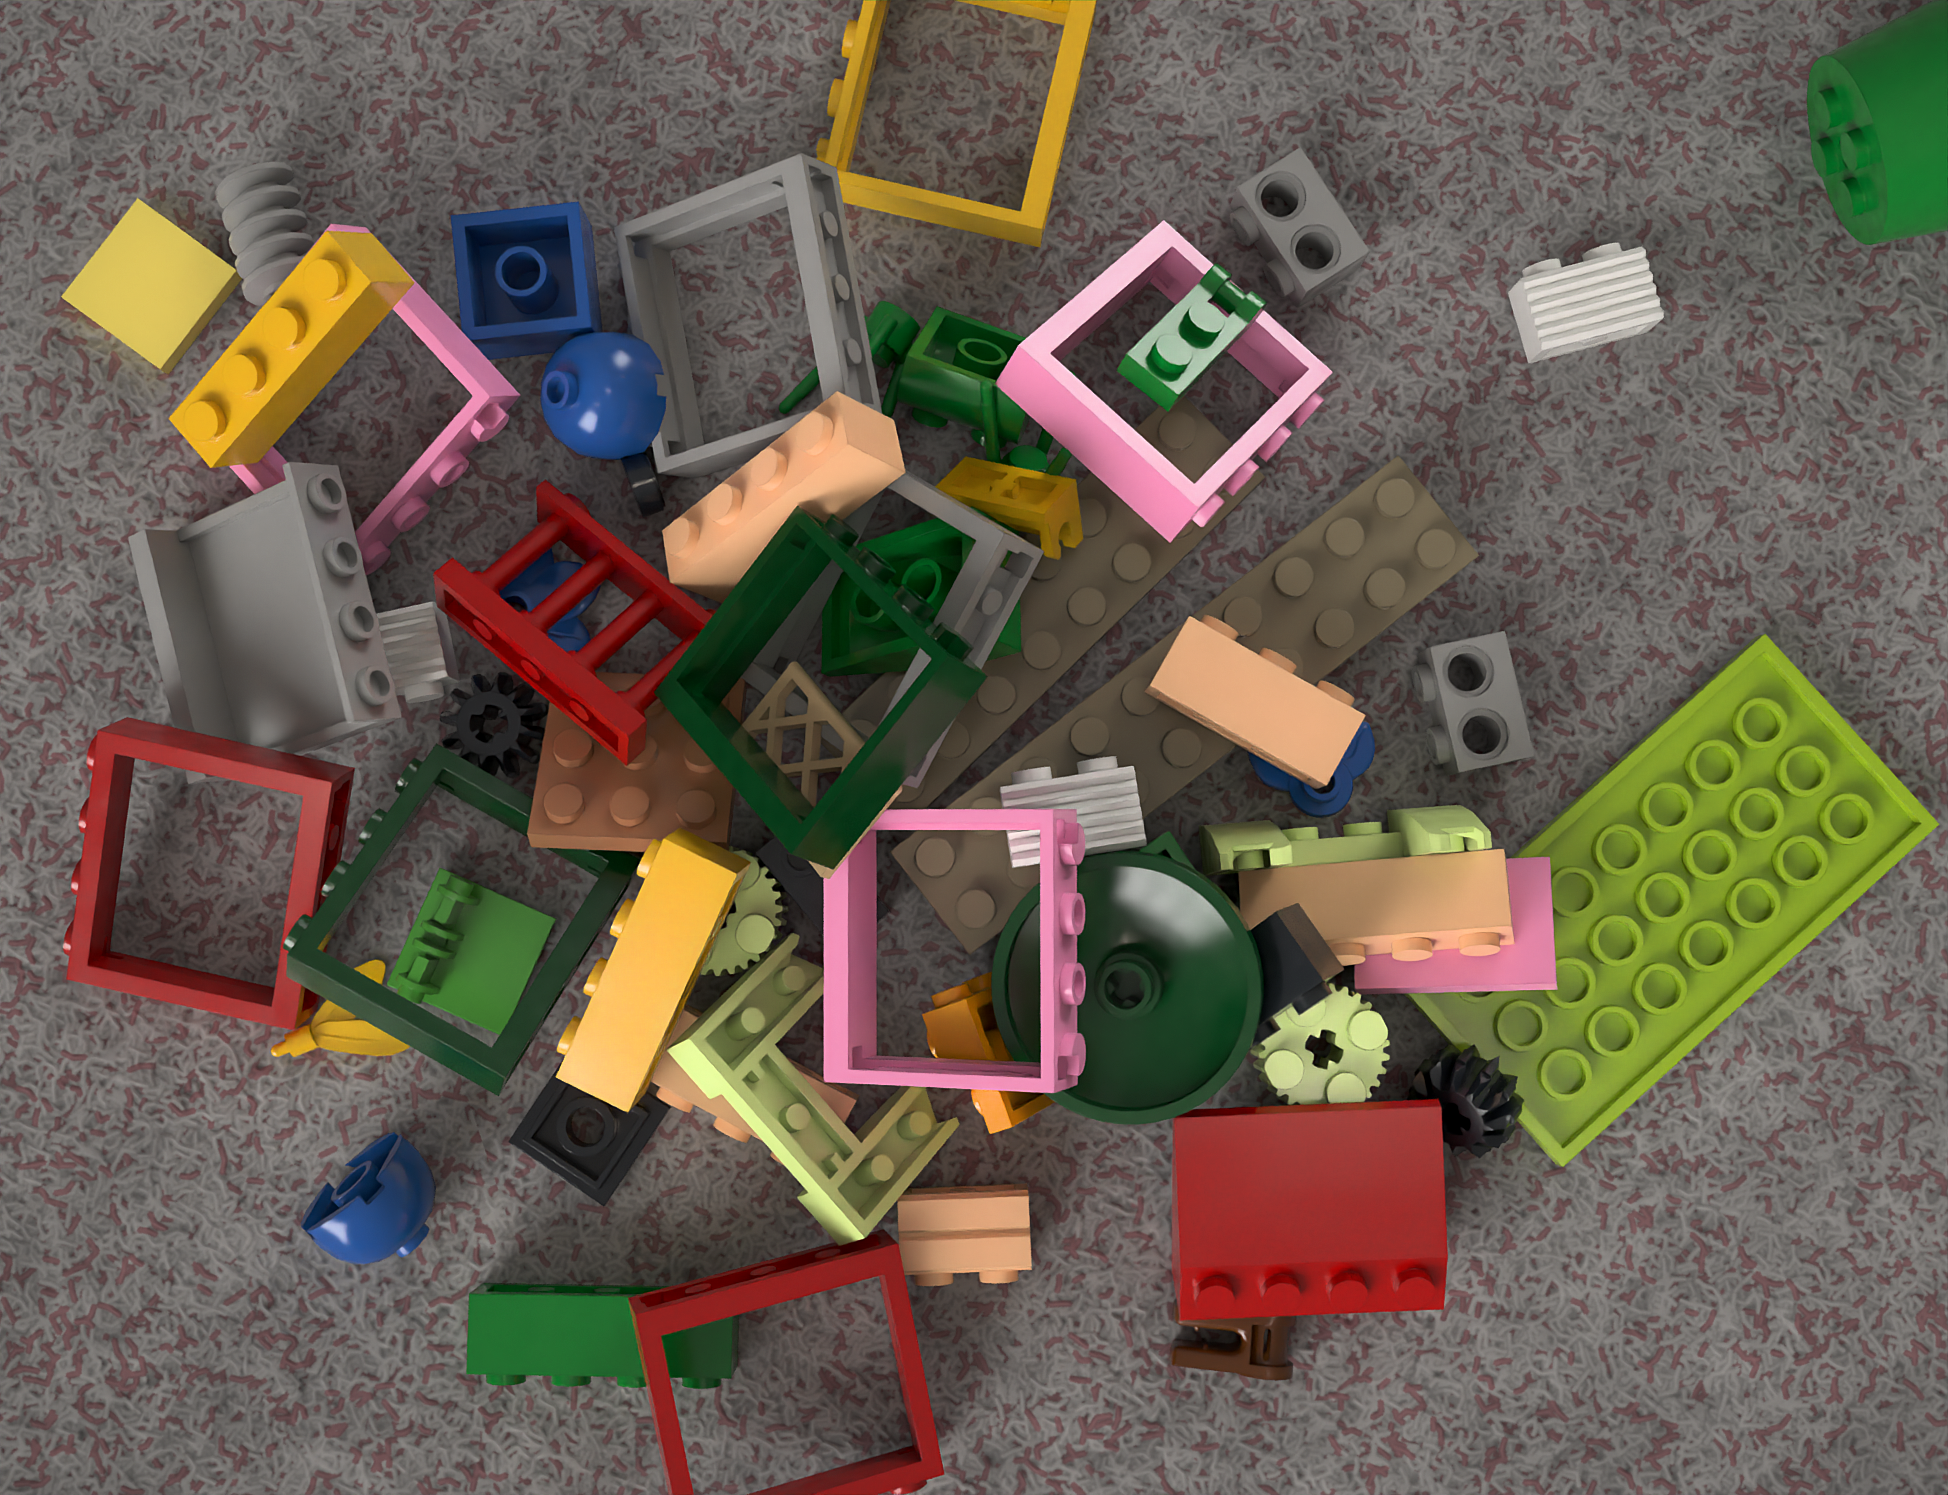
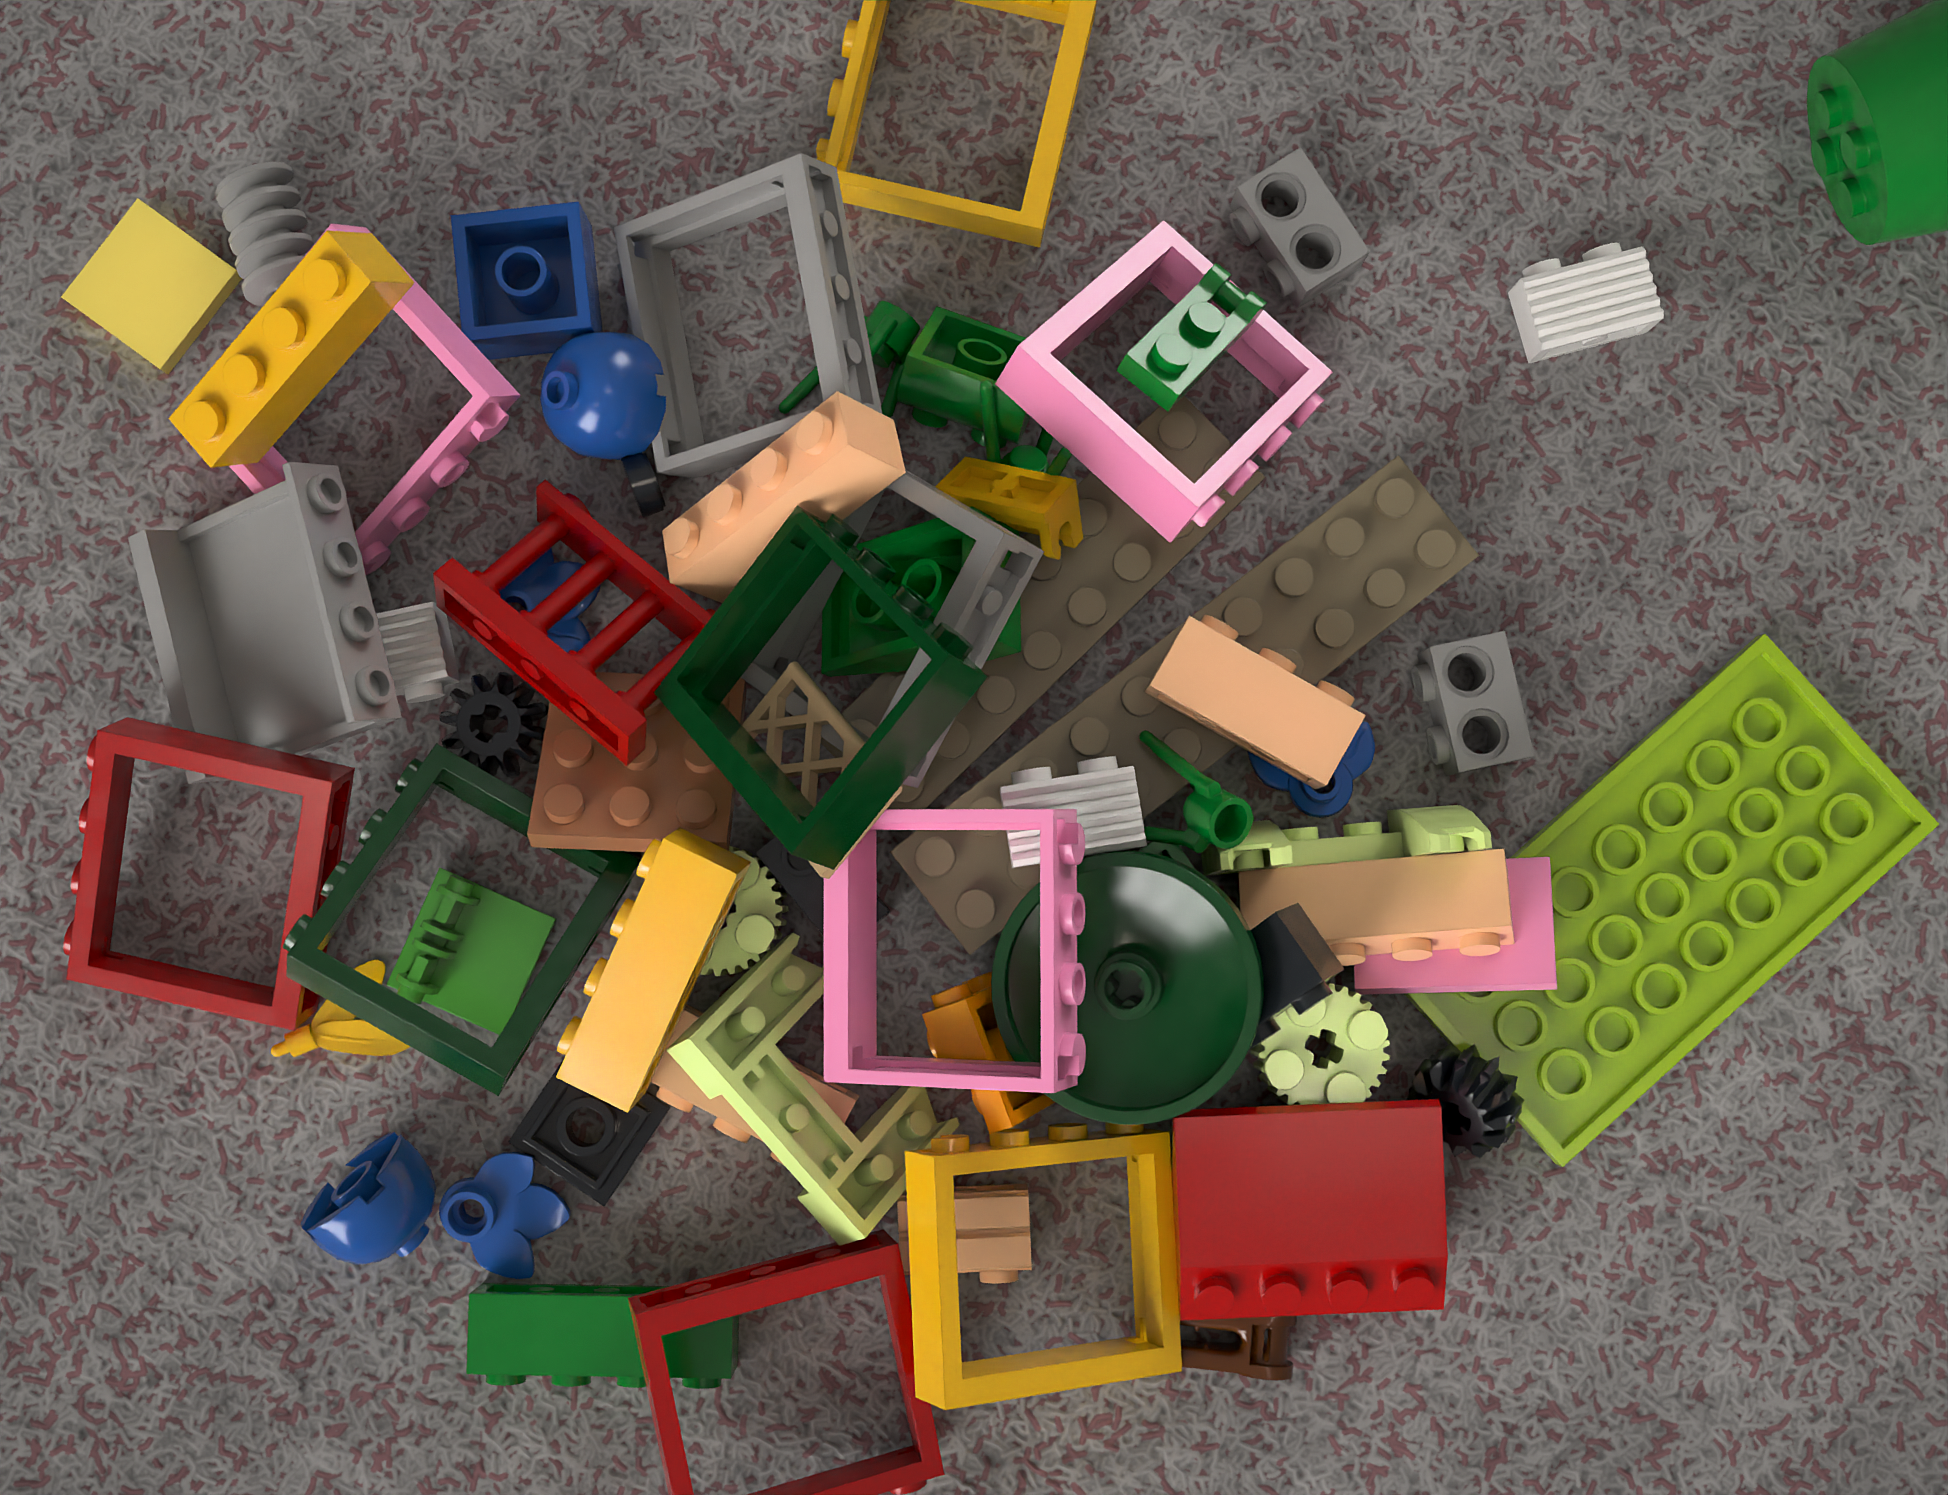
(512, 1214): none -> blue plate
(938, 1363): none -> yellow window
(1209, 810): none -> green plant

